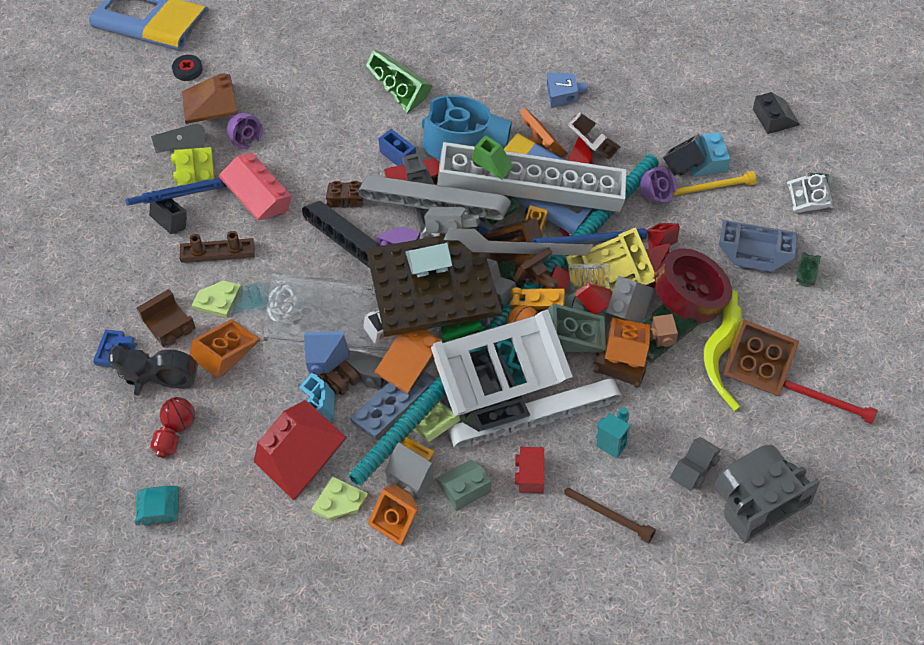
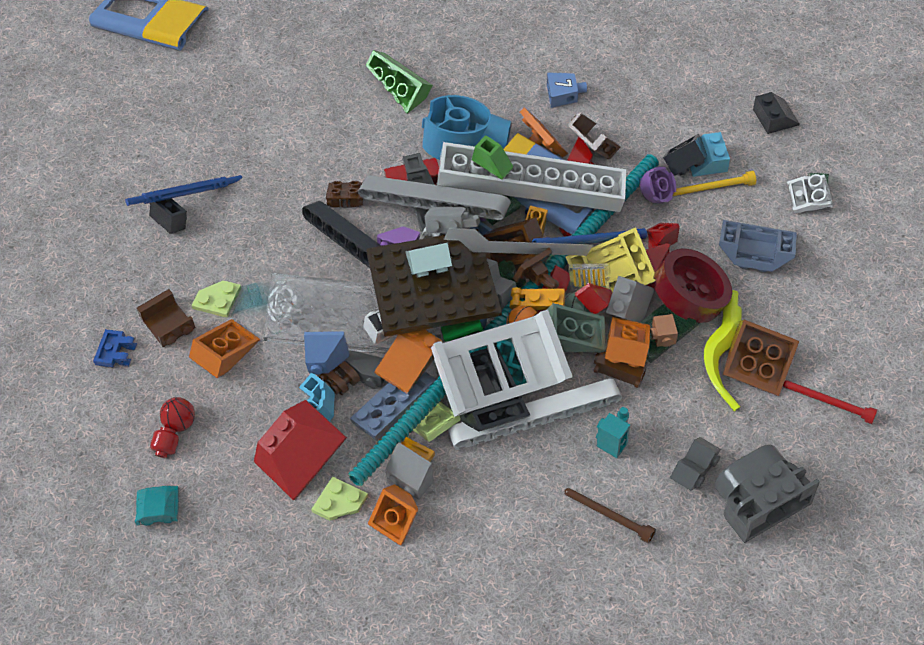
(165, 367): black animal -> none
(187, 74): black bush -> none
(192, 137): dark grey piece -> none
(193, 165): neon yellow plate -> none
(209, 99): dark orange slope -> none
(216, 250): reddish brown plate -> none
(244, 127): medium lavender cylinder -> none
(256, 187): coral slope -> none
(395, 147): blue brick -> none
(464, 484): sand green slope -> none
(530, 470): red brick -> none
(808, 269): clear green hips -> none

